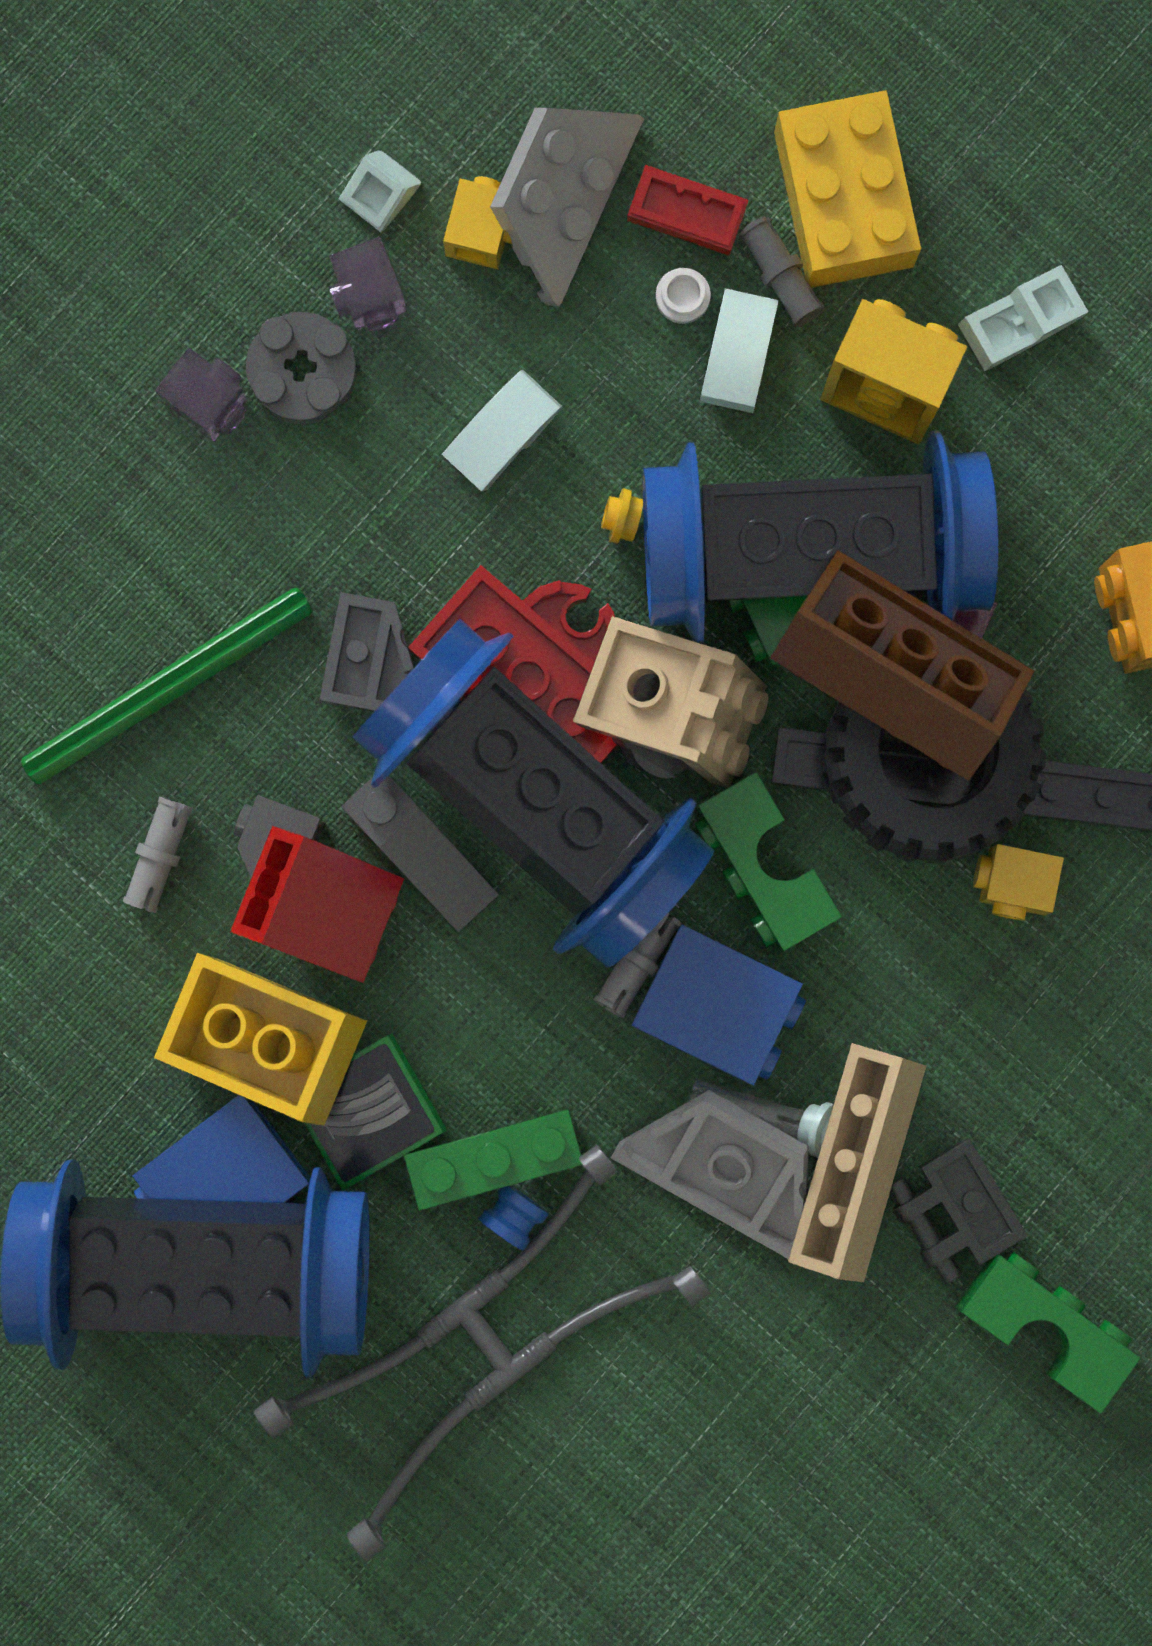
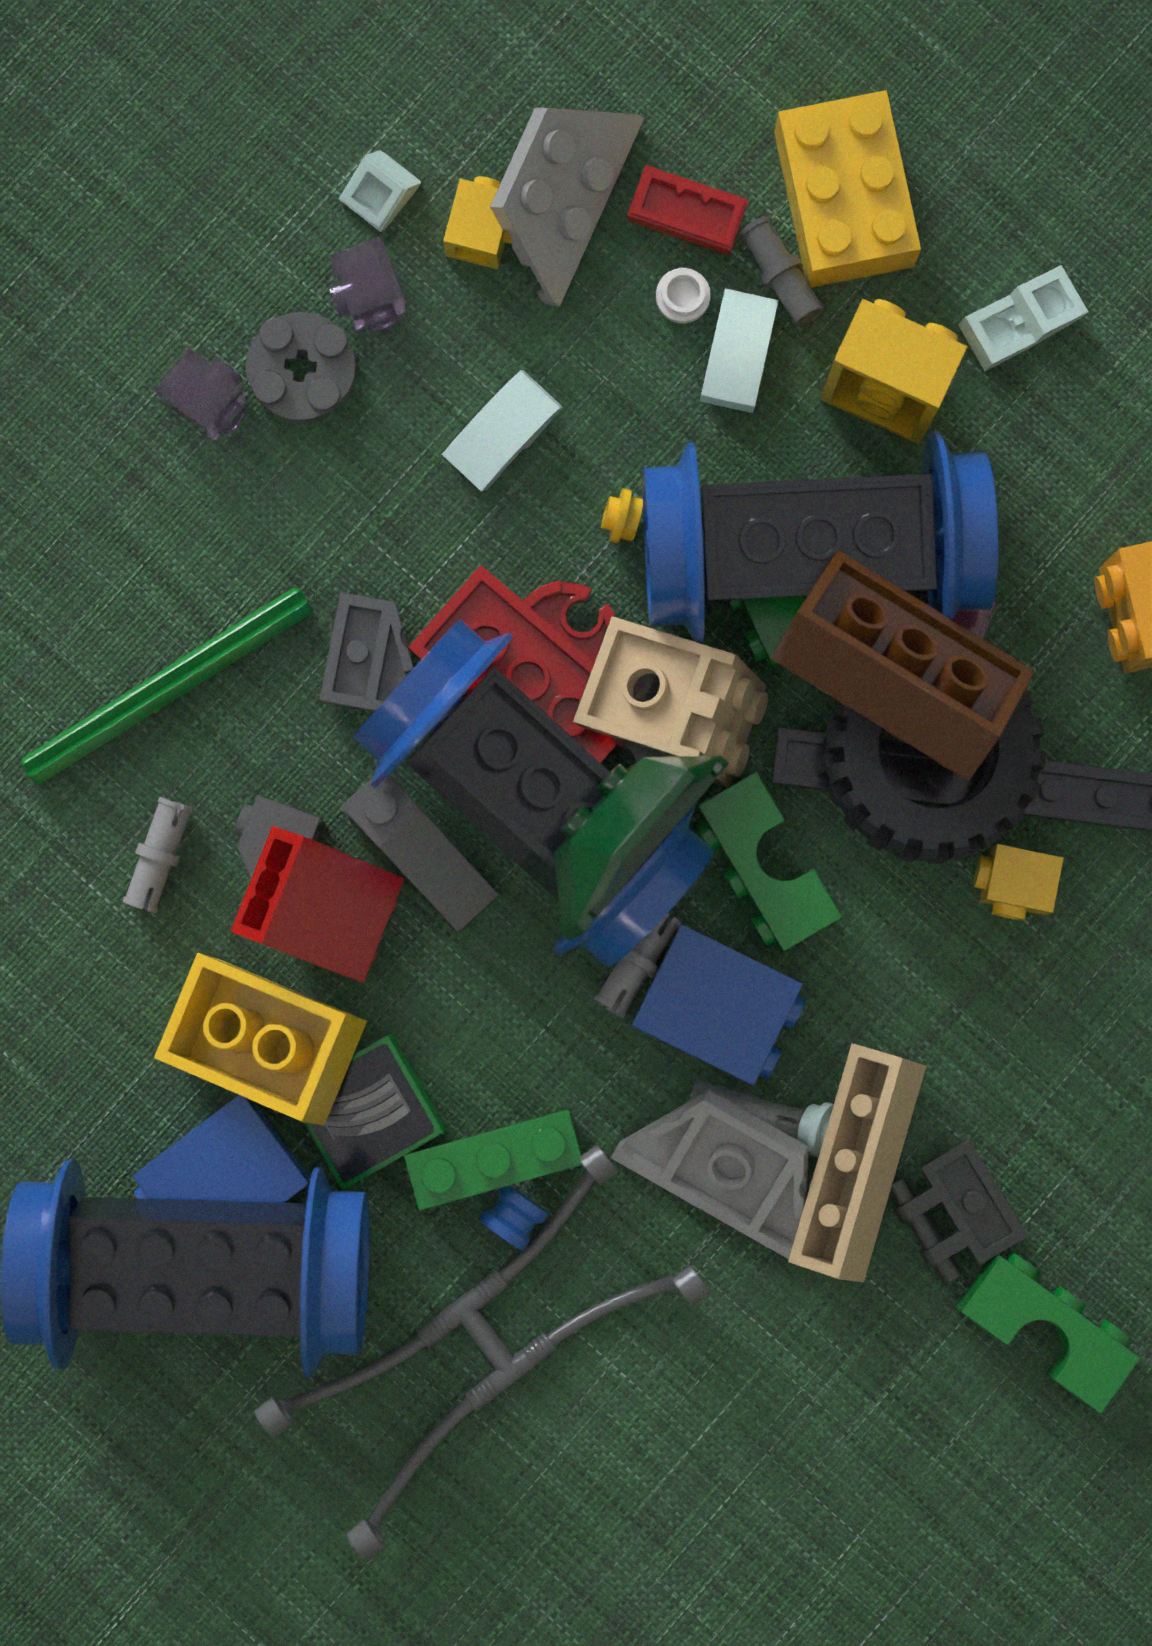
(623, 831): none -> dark green wedge

